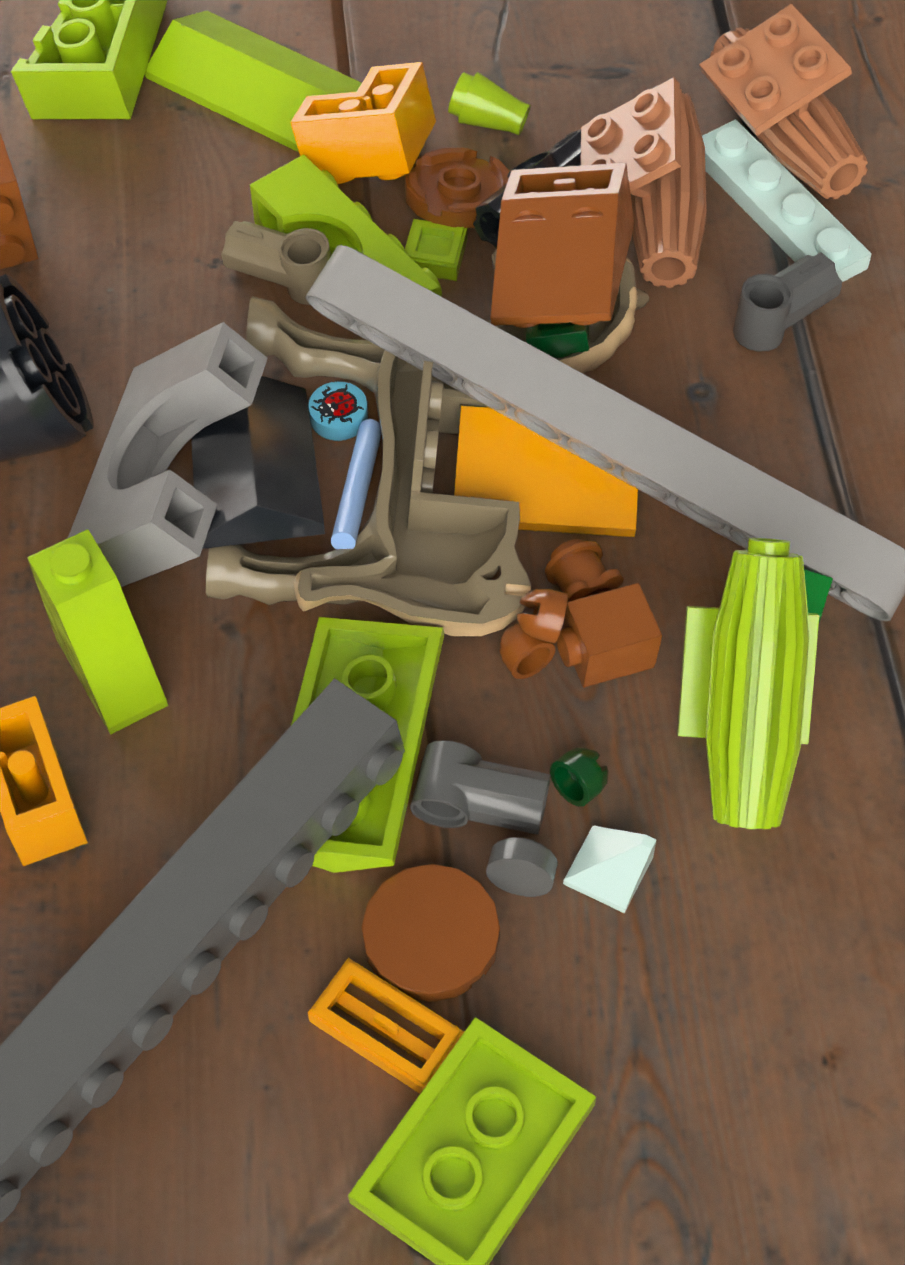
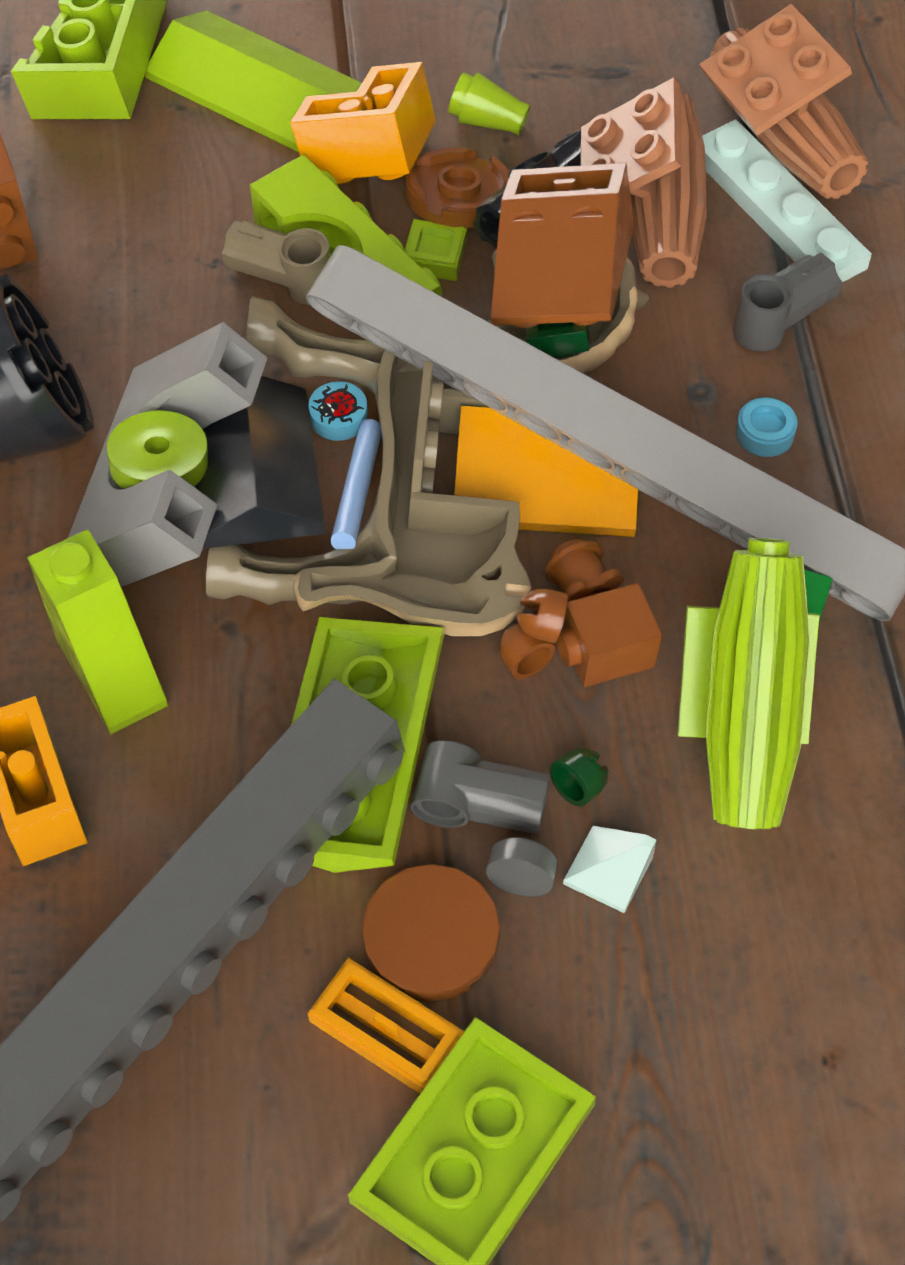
(155, 443): none -> lime piece
(766, 427): none -> medium azure tile

